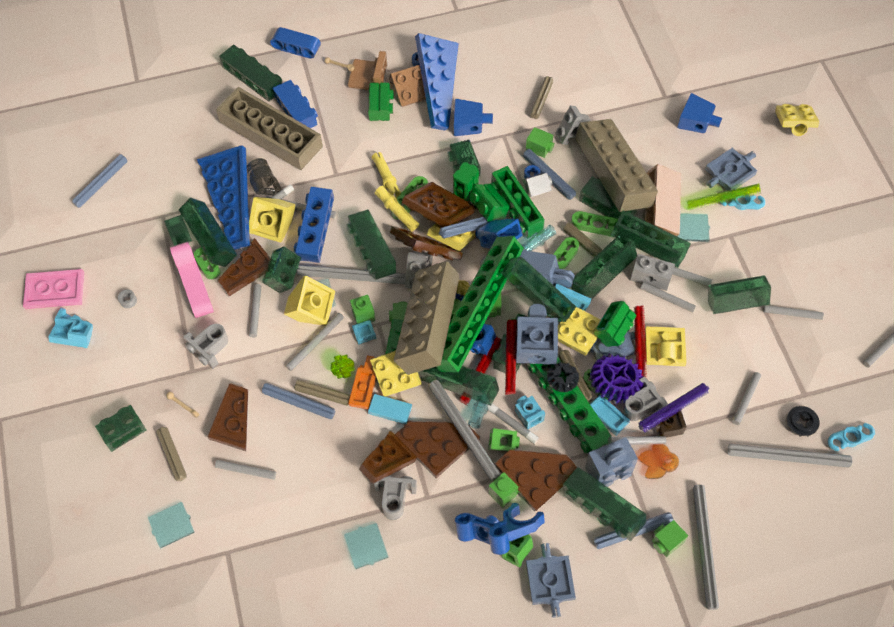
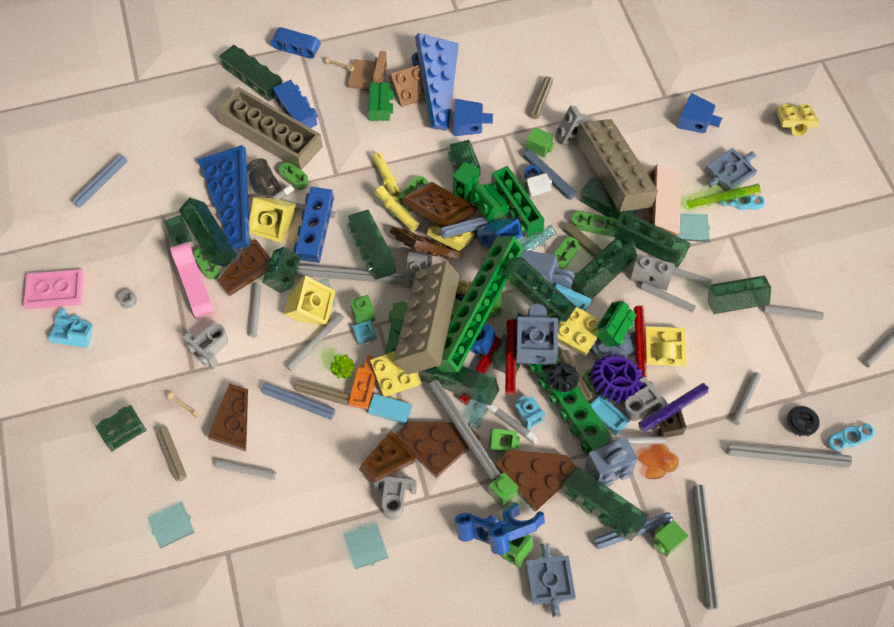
(295, 174): none -> bright green beam

